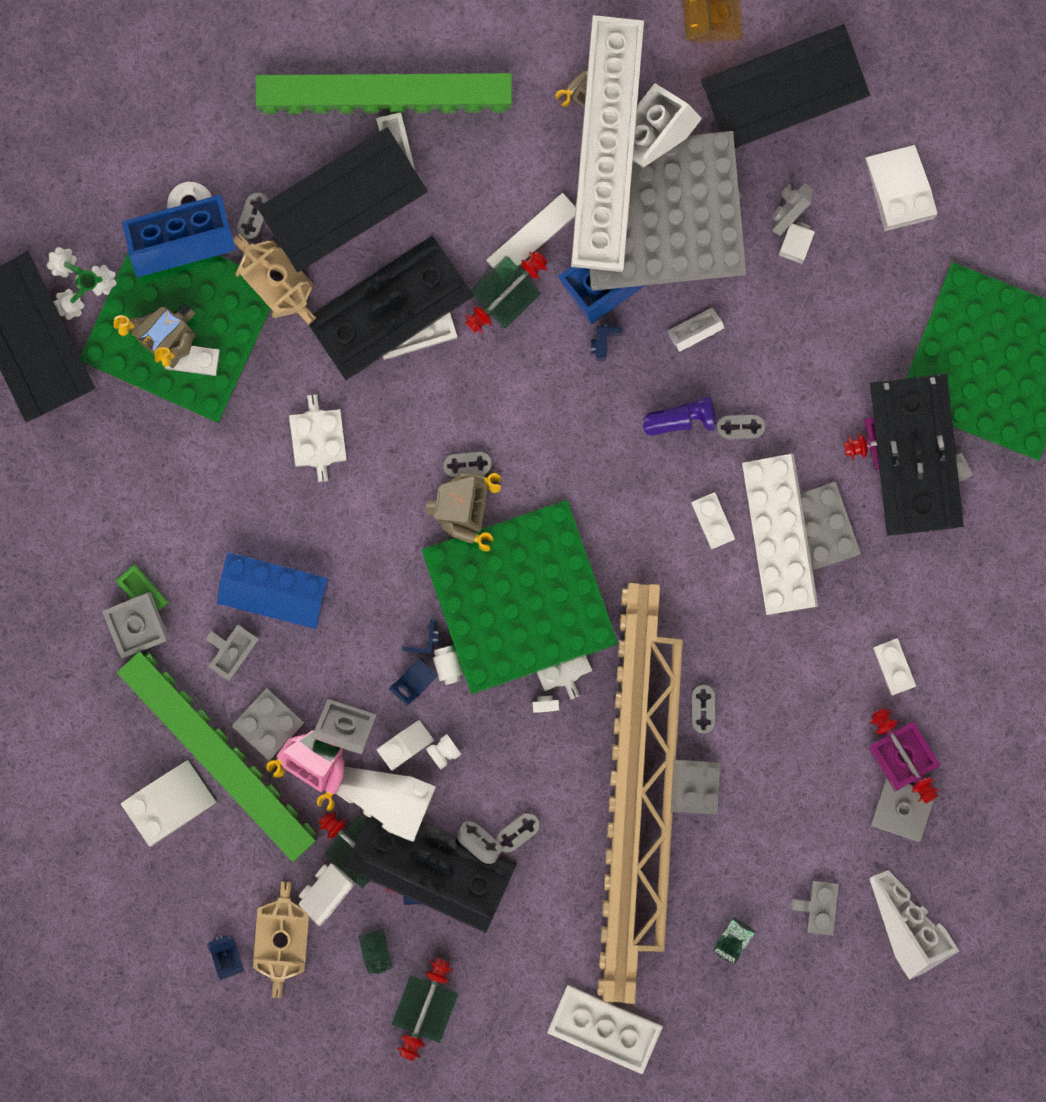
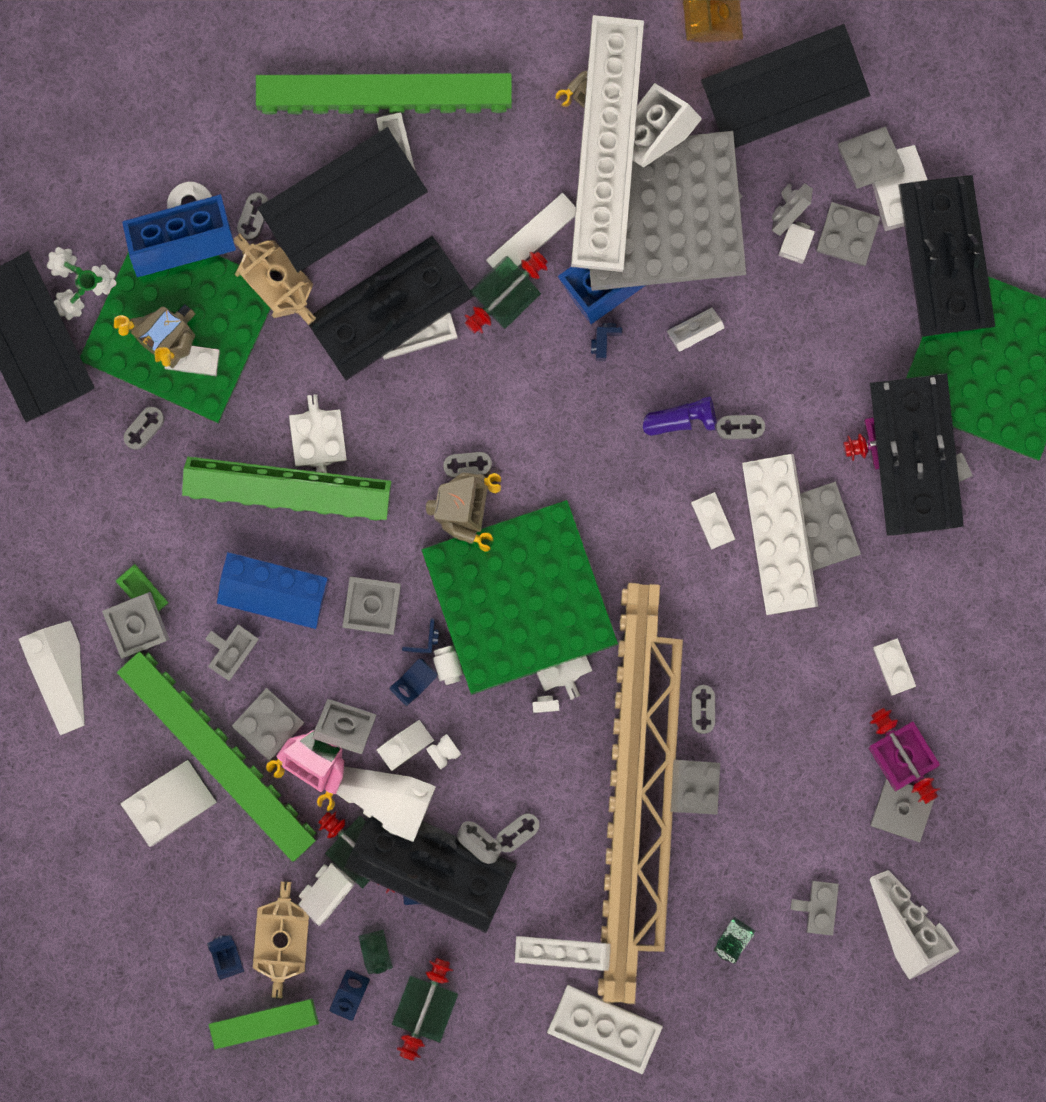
(56, 665): none -> white wedge
(148, 432): none -> light grey beam
(263, 1023): none -> bright green slope
(286, 488): none -> bright green brick
(347, 997): none -> dark blue bracket
(371, 605): none -> light grey plate
(562, 953): none -> white tile
(848, 234): none -> light grey plate
(871, 157): none -> light grey plate
(946, 255): none -> black hinge

